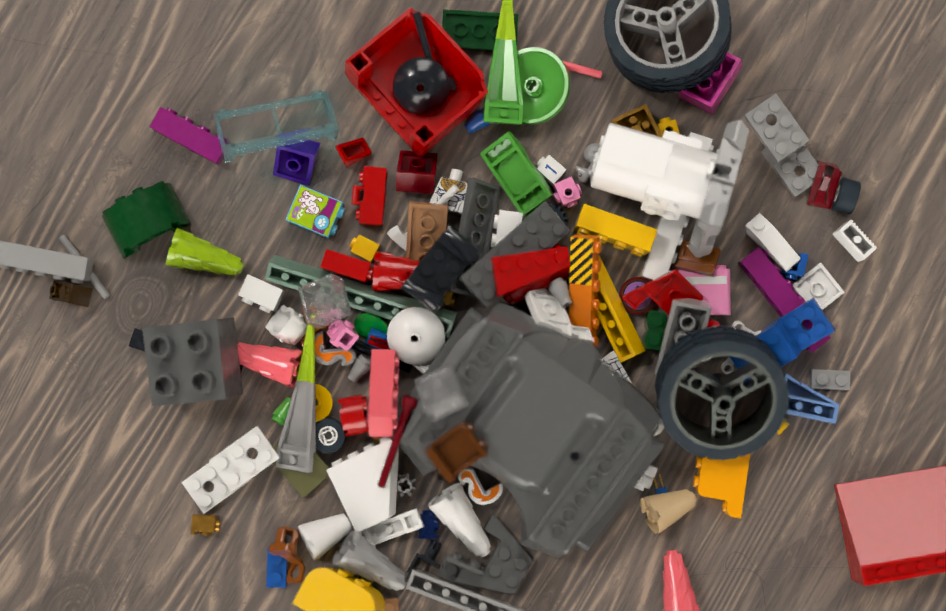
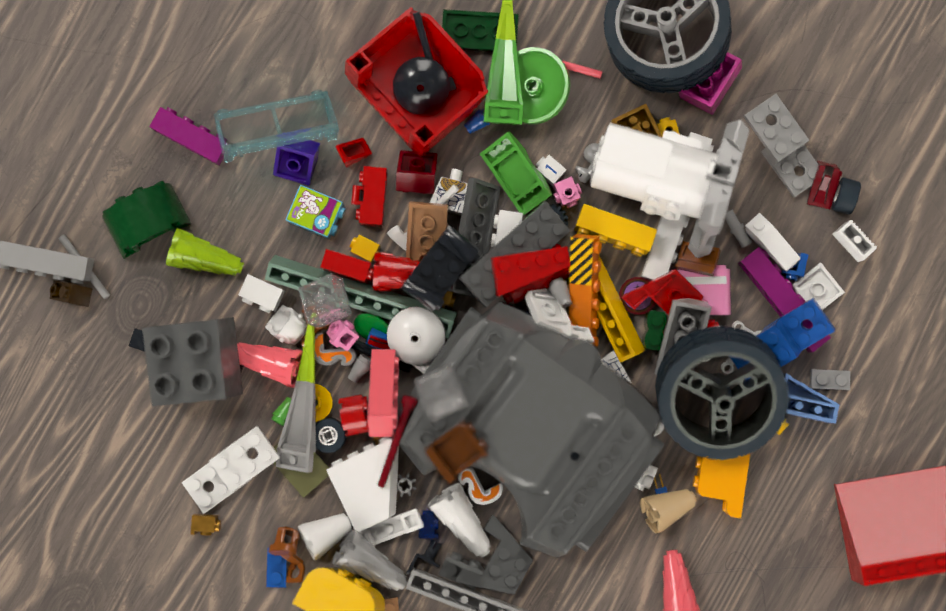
(737, 229): none -> light grey pin

